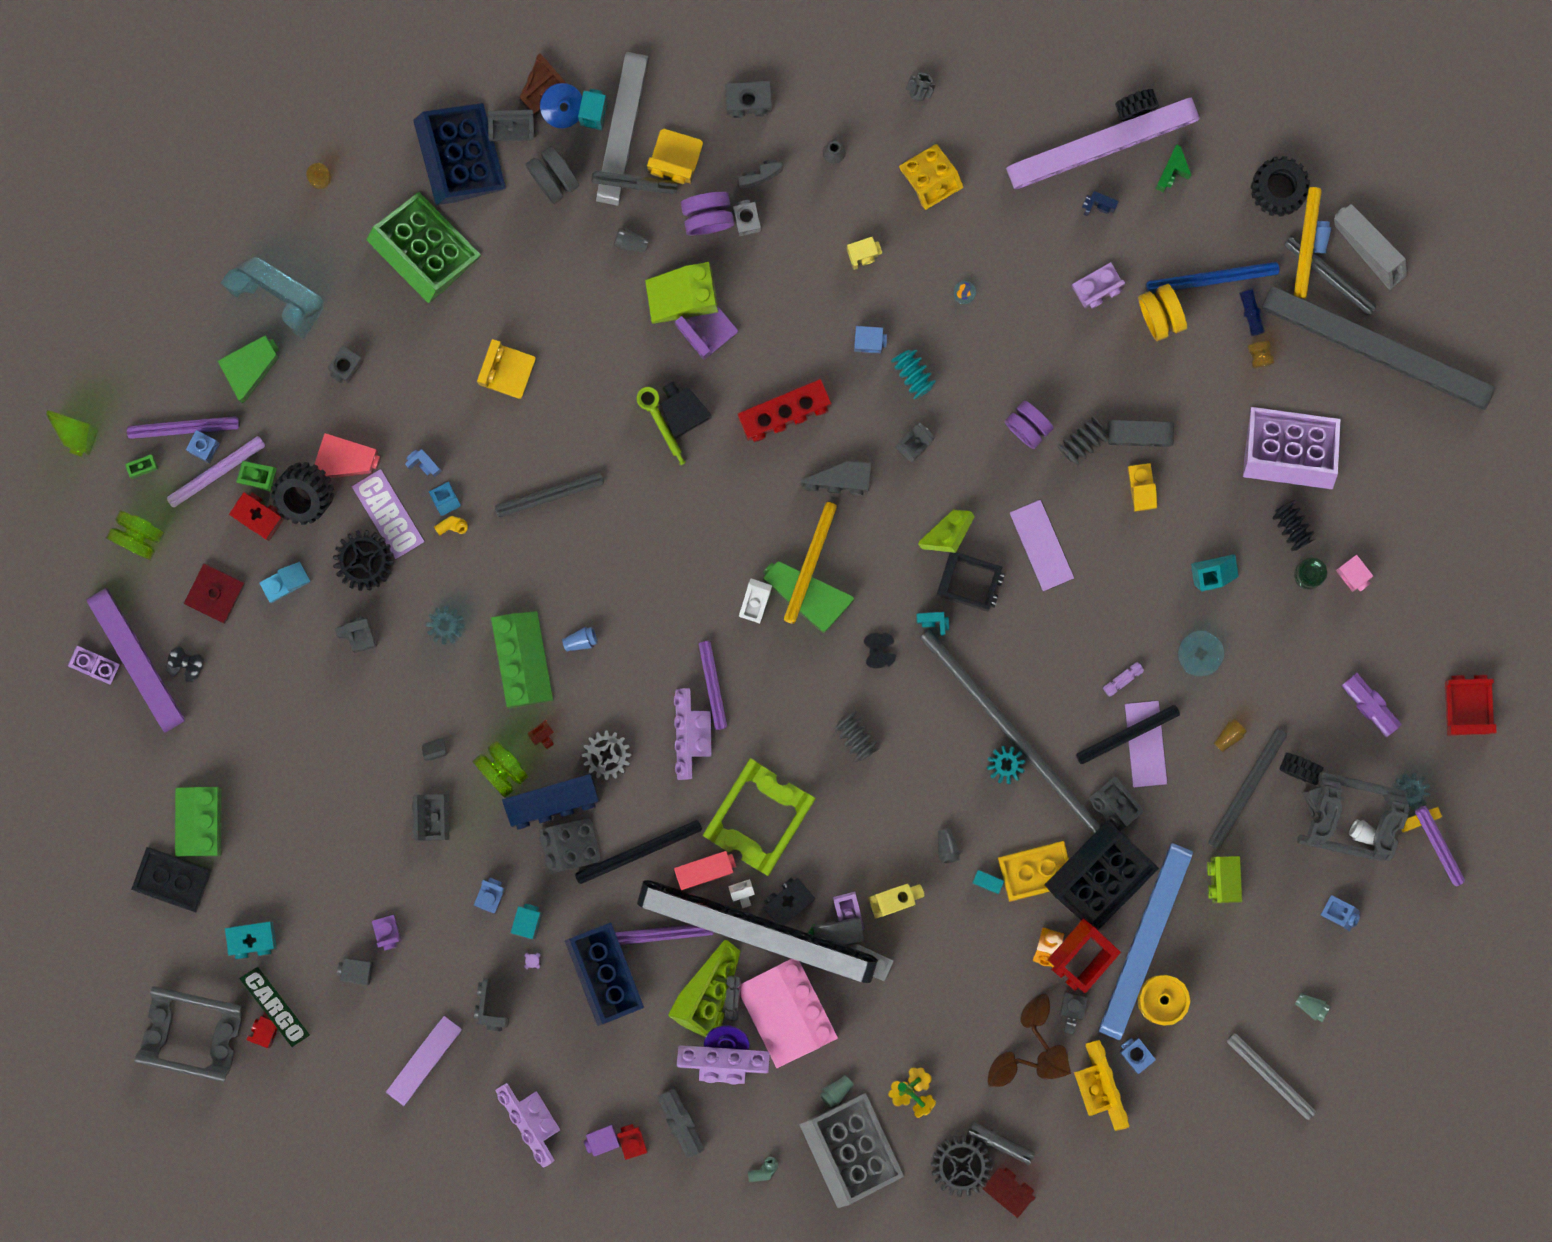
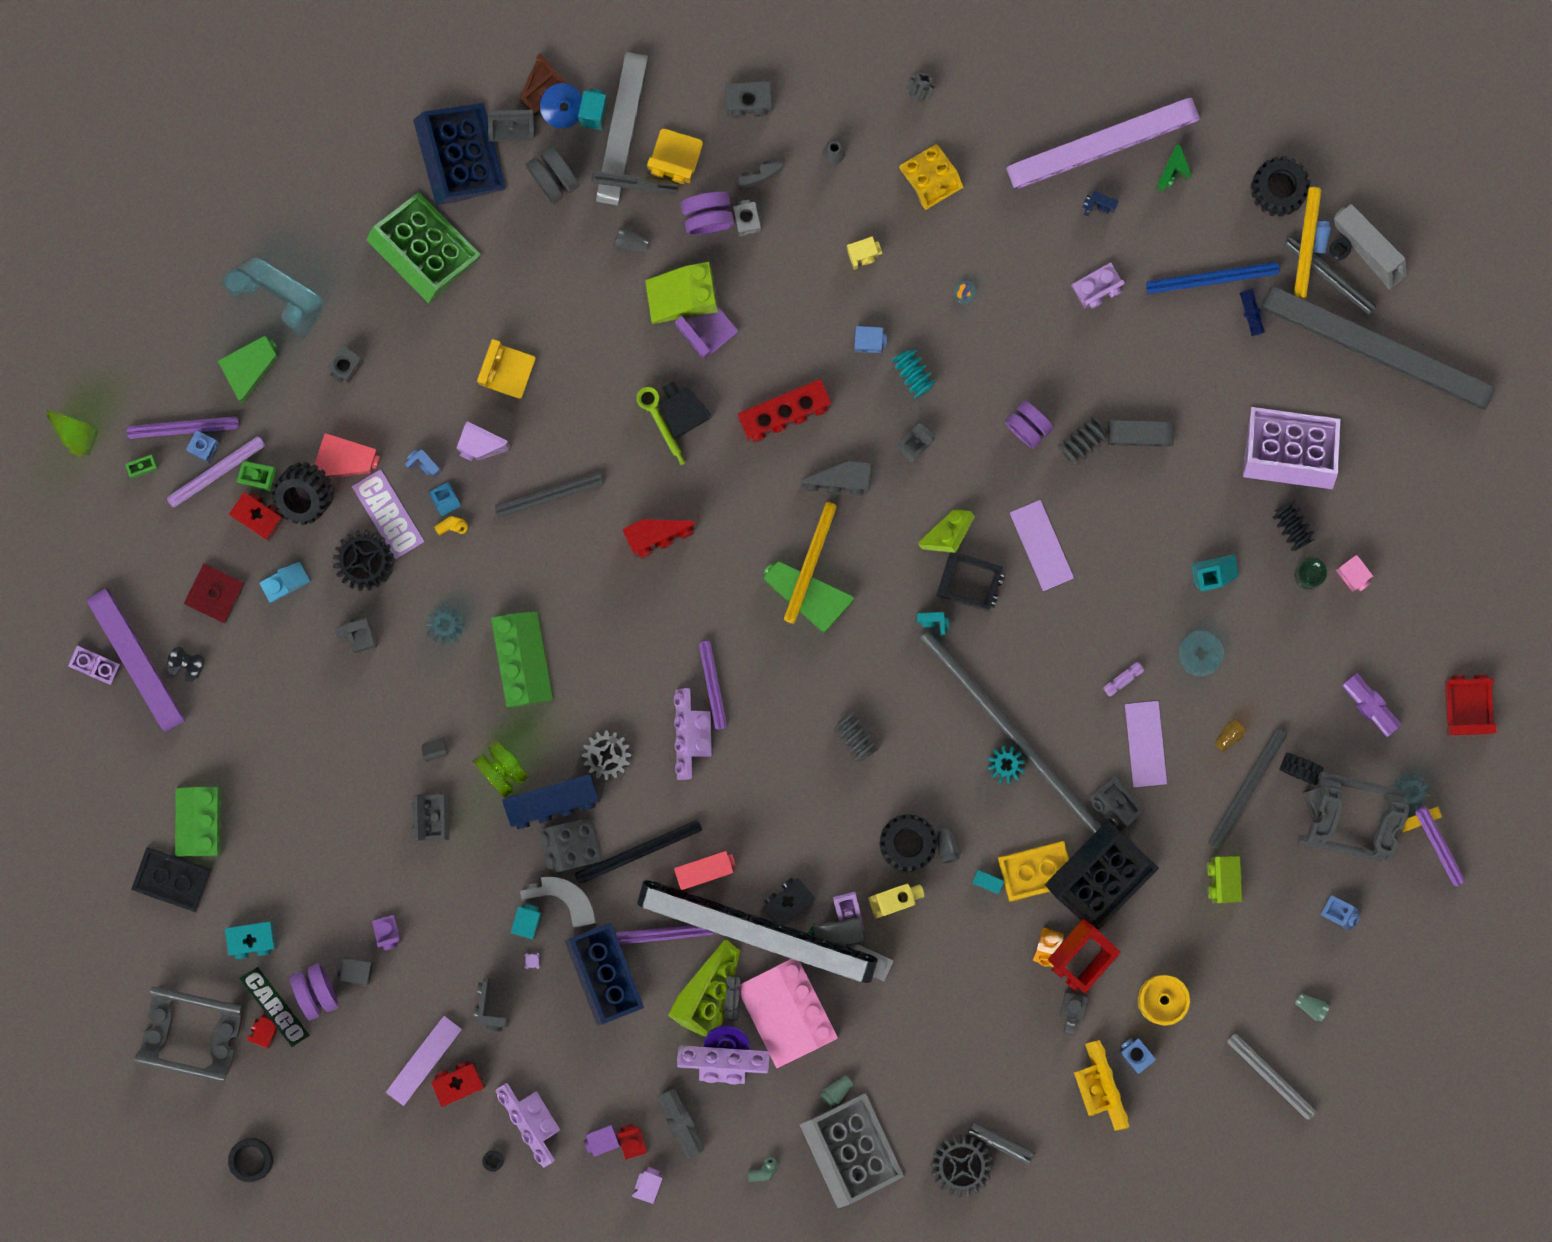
(135, 534): clear neon green wheel -> none
(250, 1142): none -> black tyre
(313, 992): none -> medium lavender wheel
(322, 176): clear yellow wheel -> none
(471, 1083): none -> red brick
(480, 443): none -> lavender slope
(489, 895): medium blue bracket -> none
(489, 1167): none -> black bush
(541, 734): clear red tile -> none
(577, 901): none -> light grey arch
(582, 639): medium blue cone -> none
(648, 1185): none -> lavender window
(650, 534): none -> red slope
(742, 891): white tile -> none
(755, 600): white slope -> none
(768, 785): lime piece -> none
(877, 657): black piece -> none
(903, 1092): yellow plant -> none
(927, 835): none -> black tyre
(1009, 1192): clear red bracket -> none
(1051, 1063): reddish brown plant -> none
(1128, 734): black axle -> none
(1137, 104): black tyre -> none
(1142, 487): yellow slope -> none
(1145, 941): medium blue beam -> none
(1162, 312): yellow wheel -> none
(1263, 359): clear yellow wheel -> none
(1335, 254): none -> black bush
(1362, 832): white cone -> none

